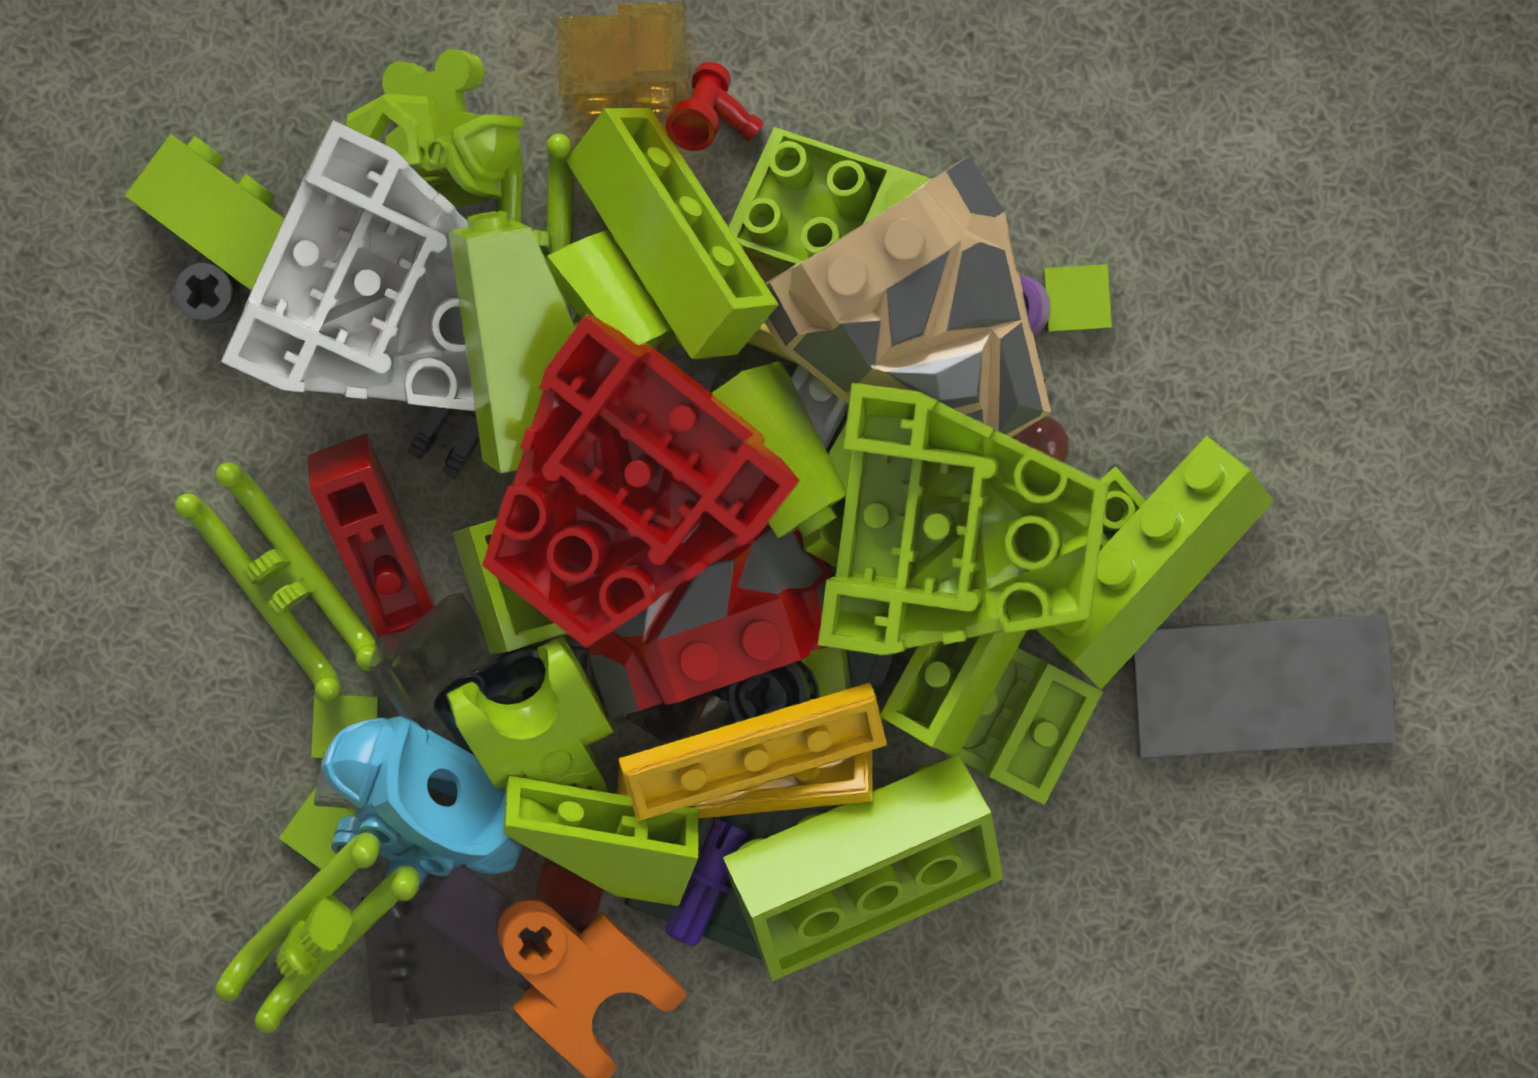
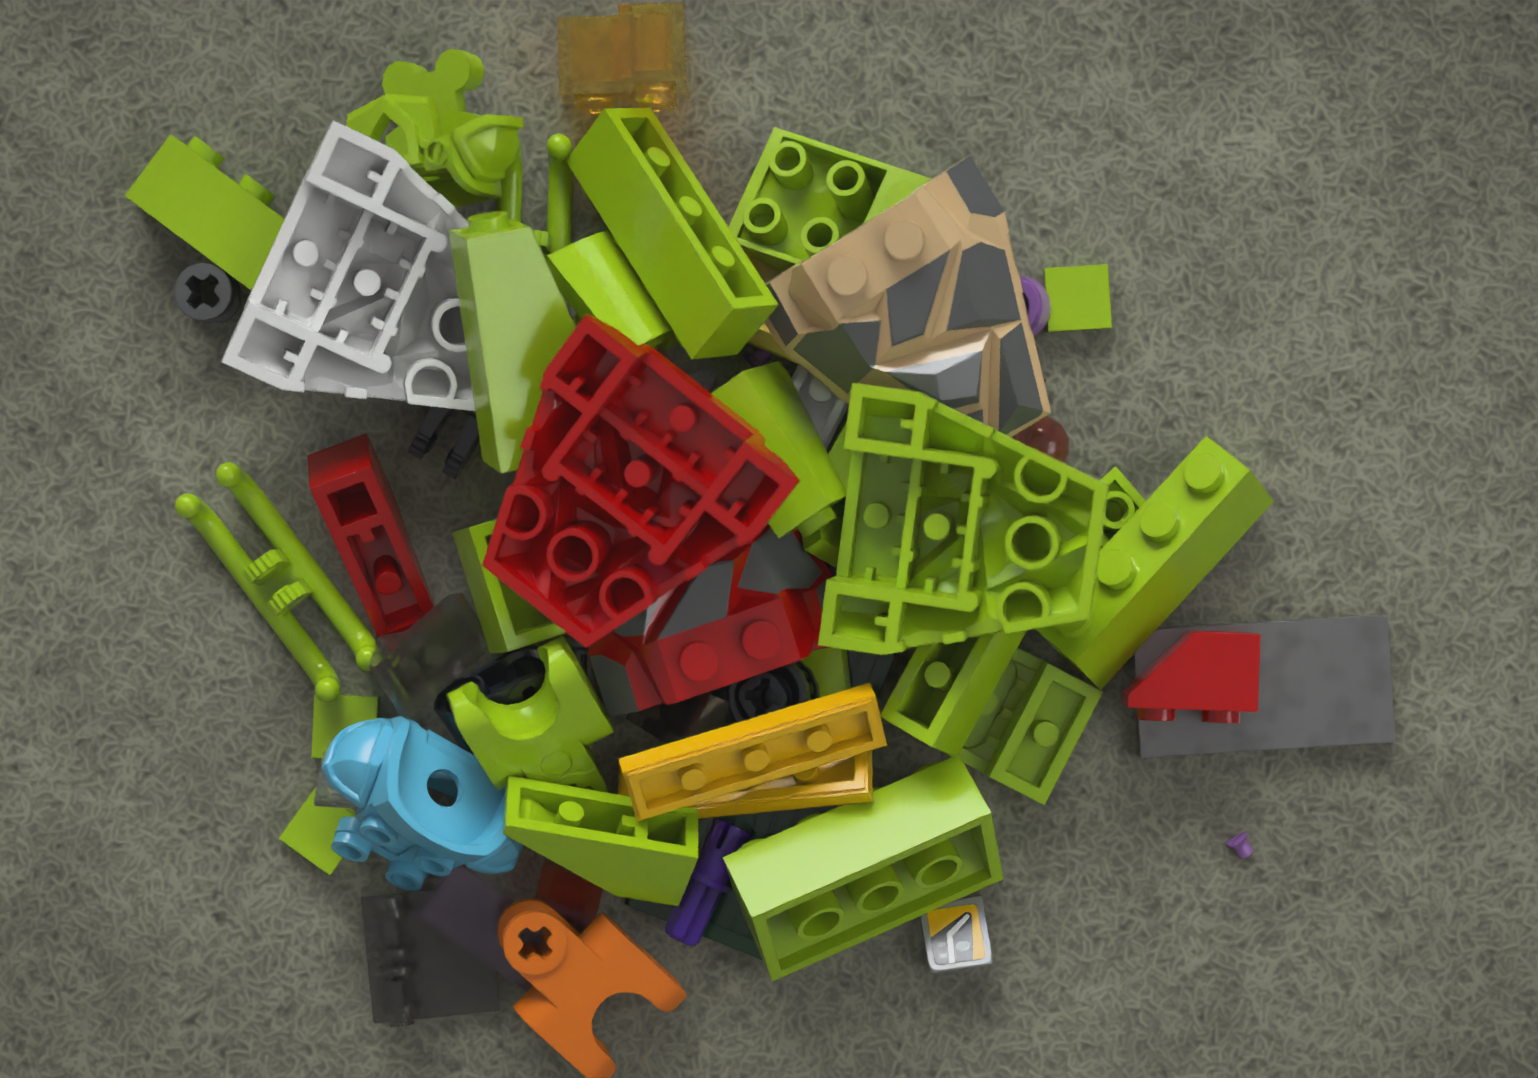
(315, 929): lime piece -> none
(695, 120): red piece -> none
(758, 358): none -> medium lavender piece
(957, 935): none -> slope
(1202, 673): none -> red slope
(1240, 845): none -> medium lavender piece

